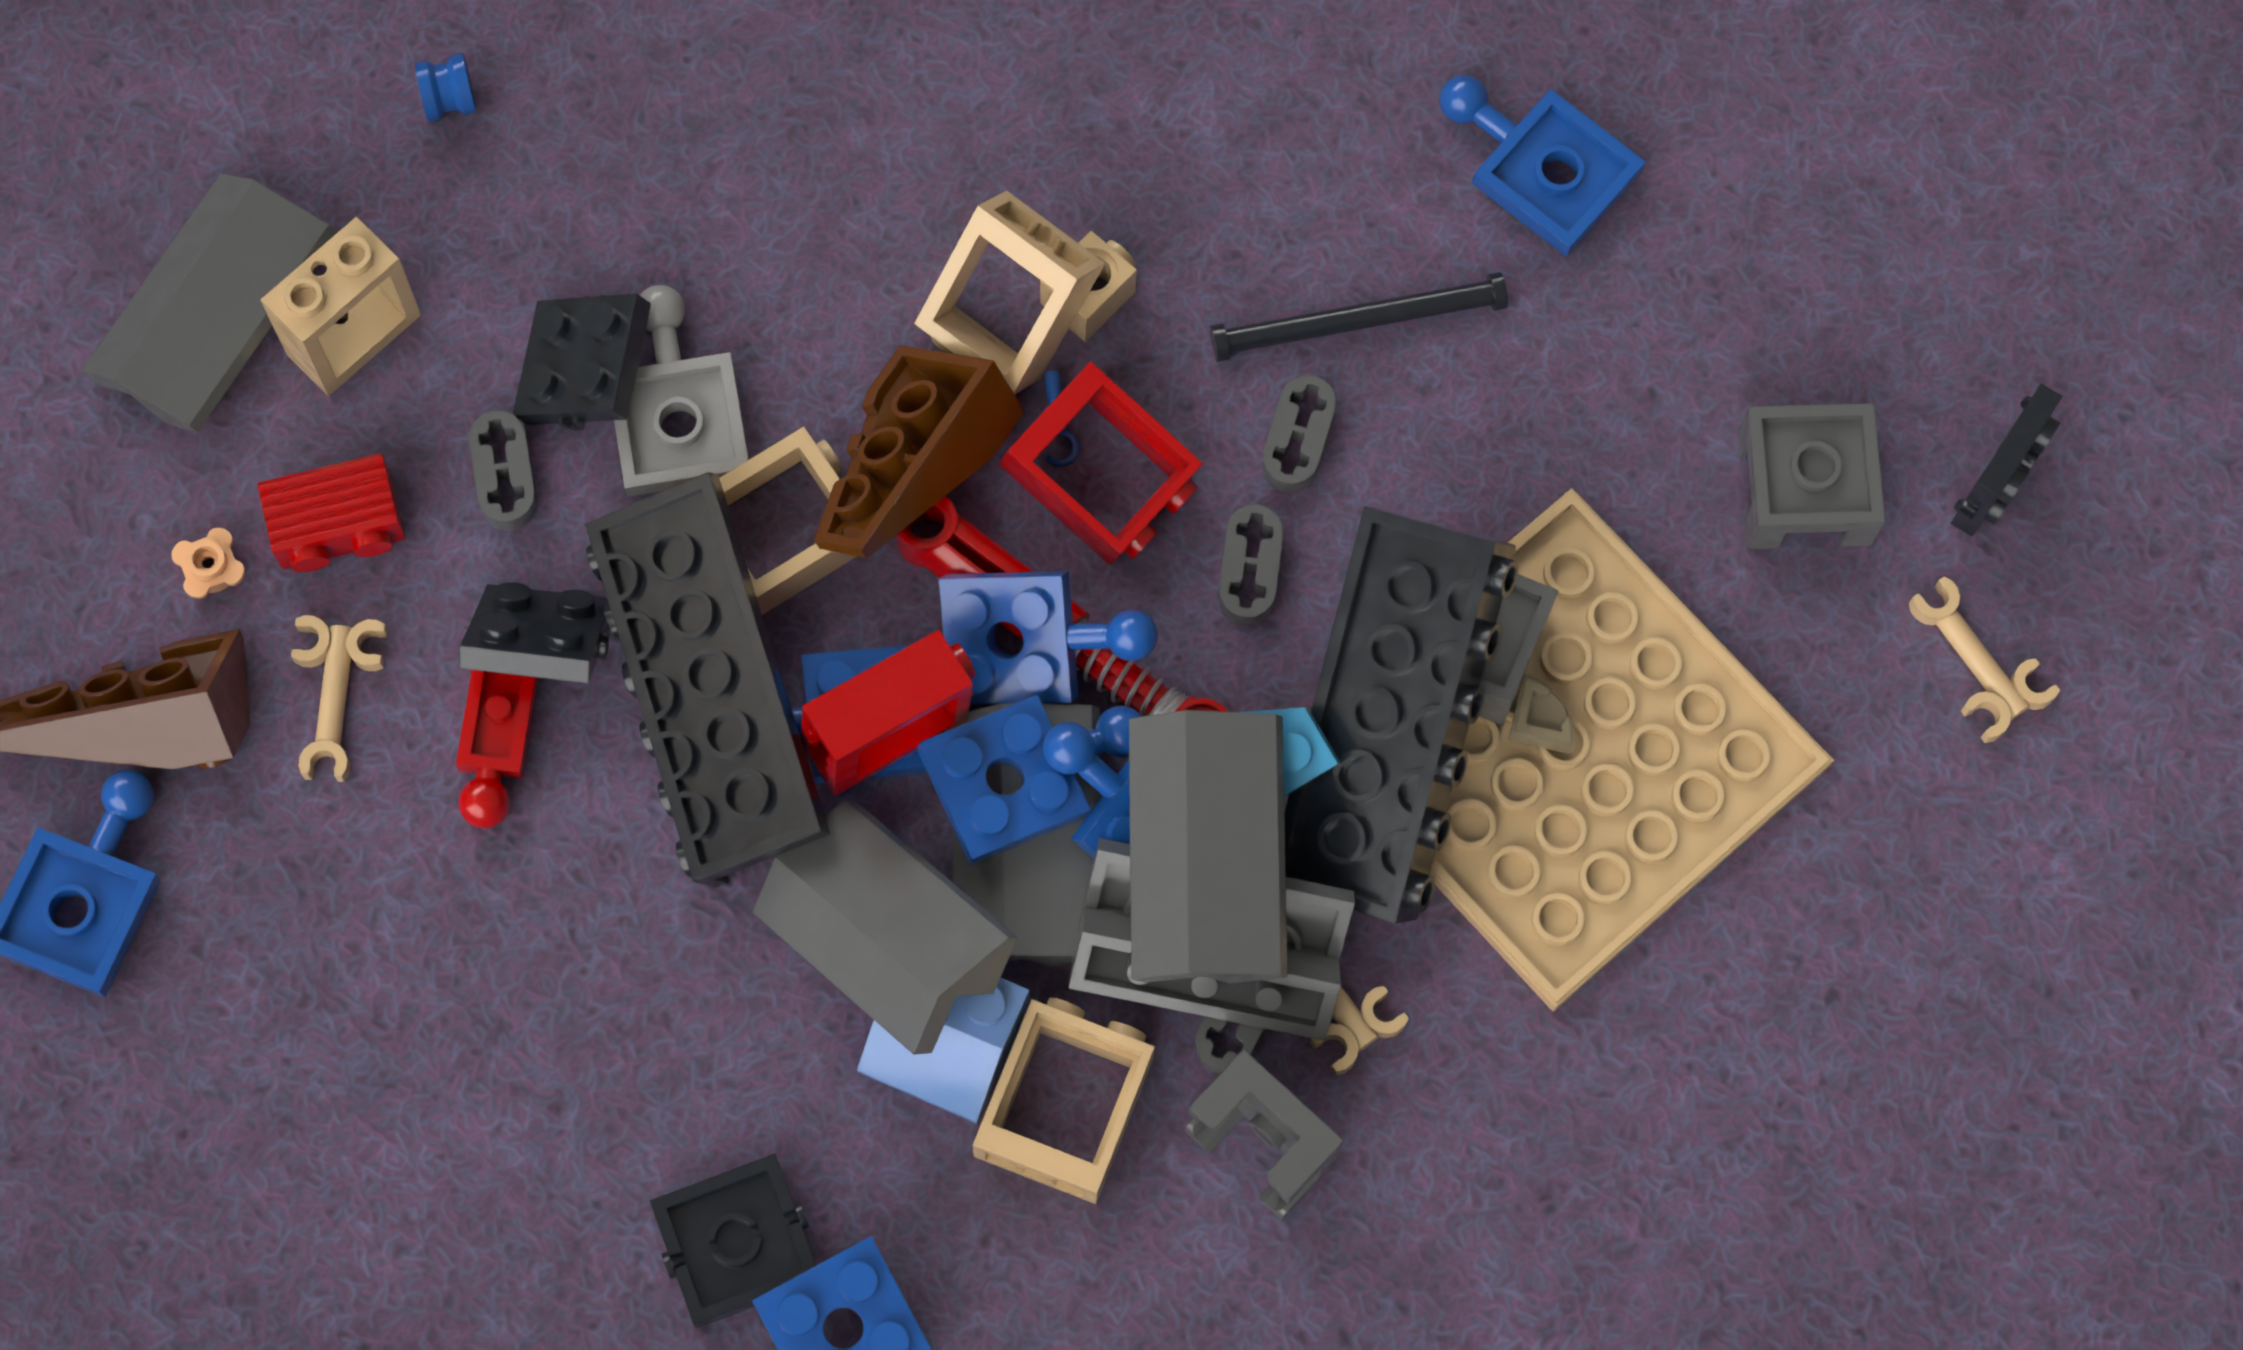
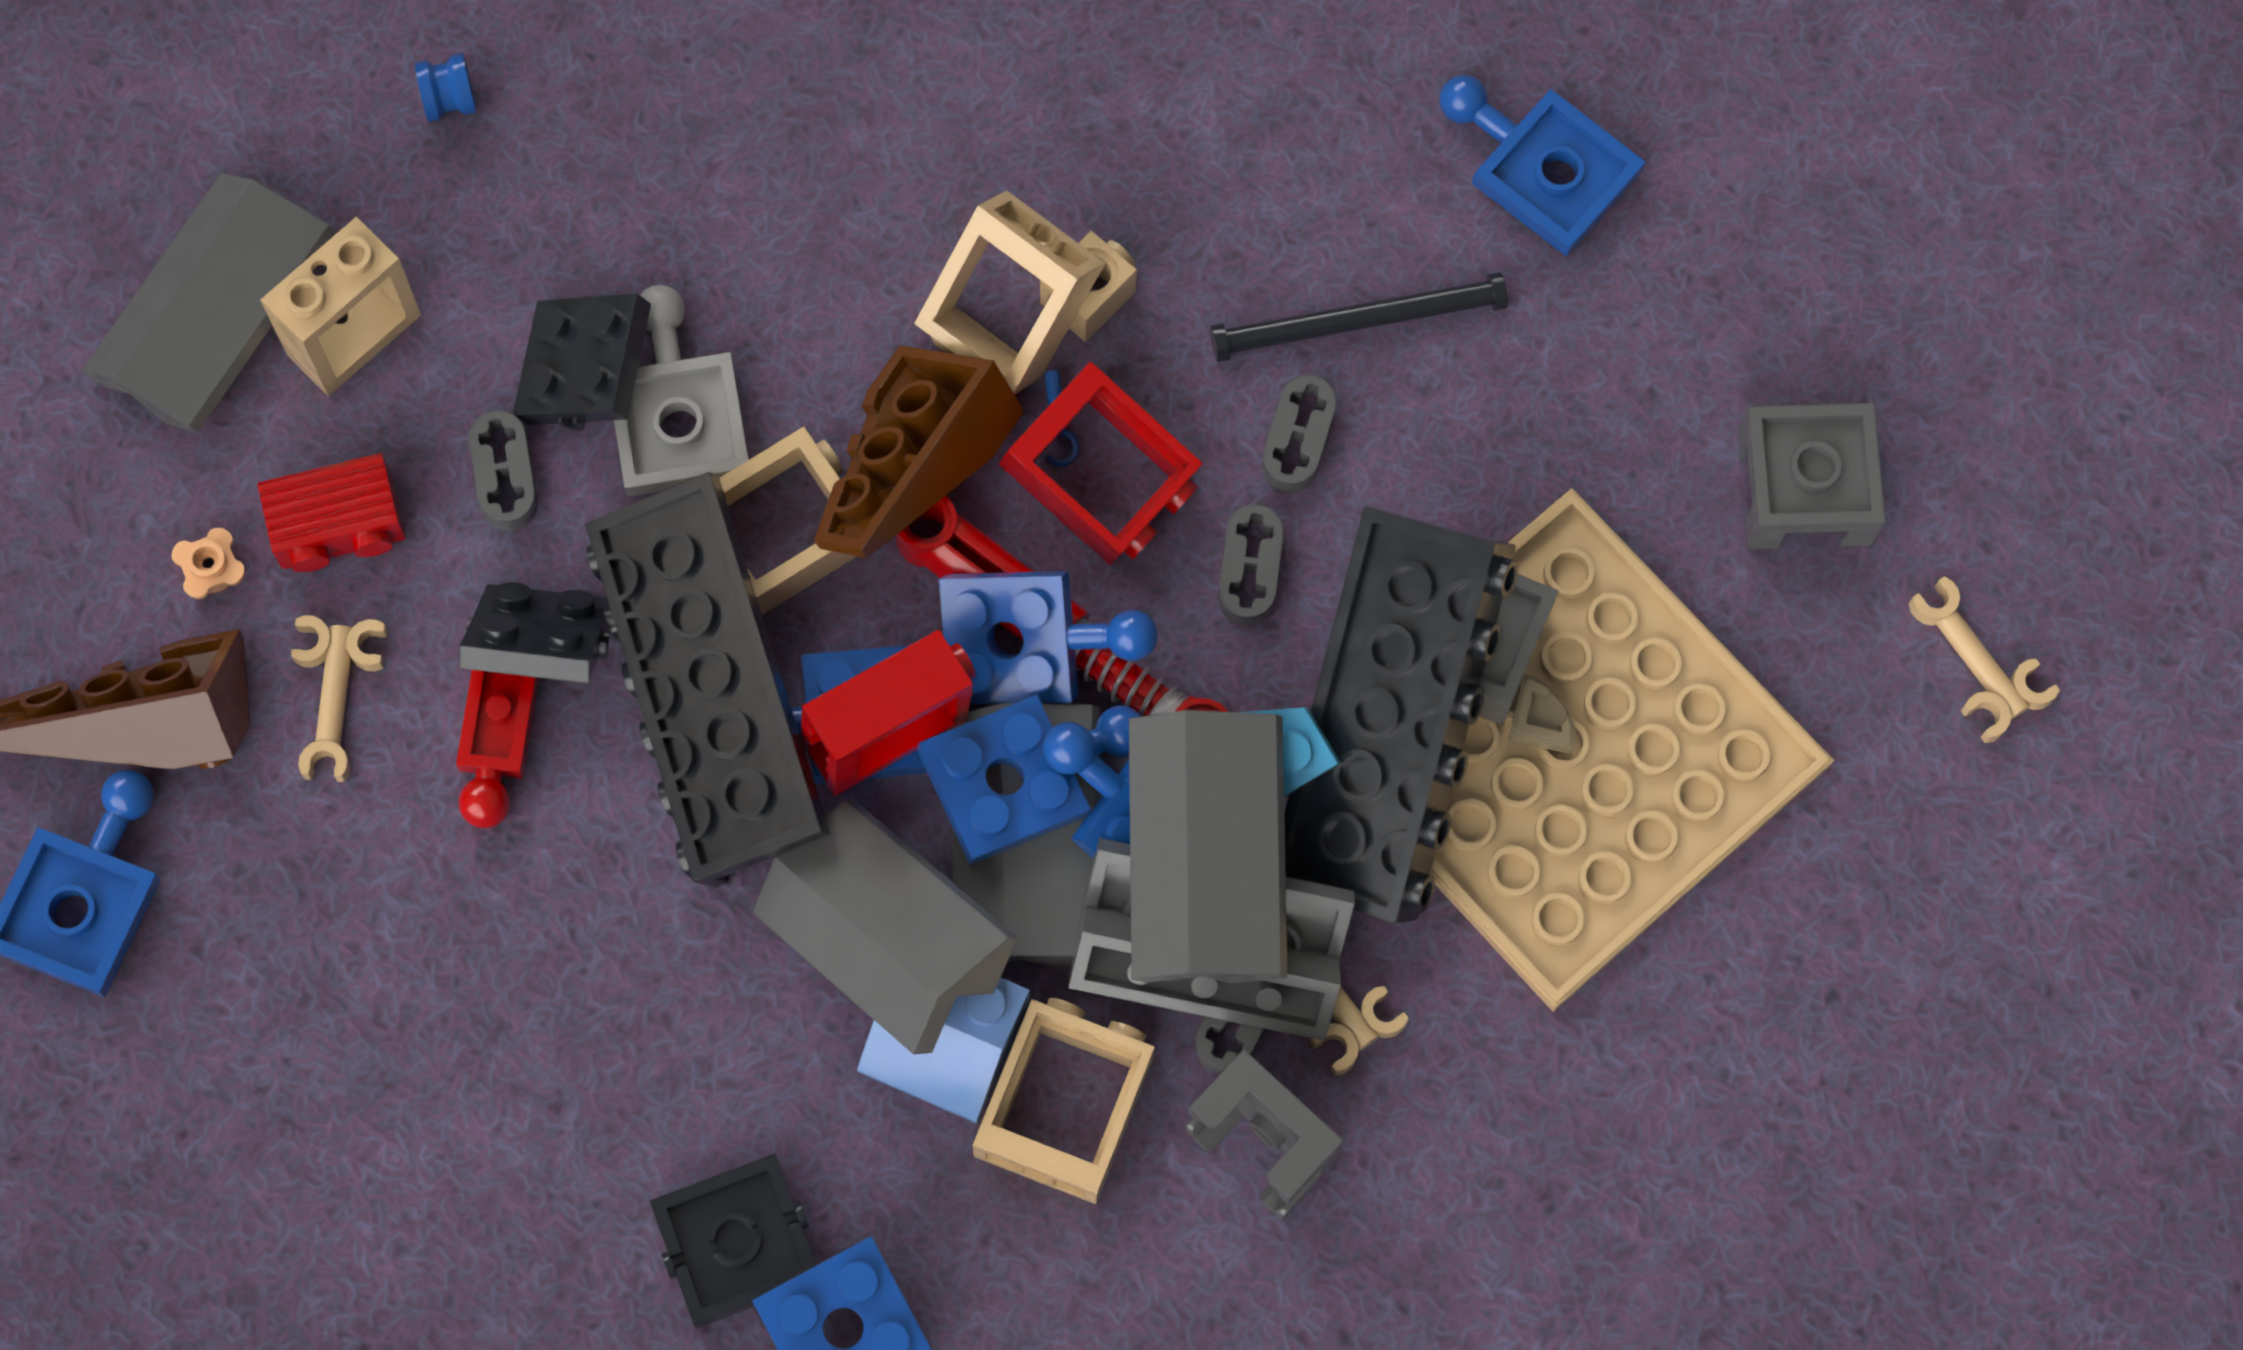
(2011, 462): black plate -> none

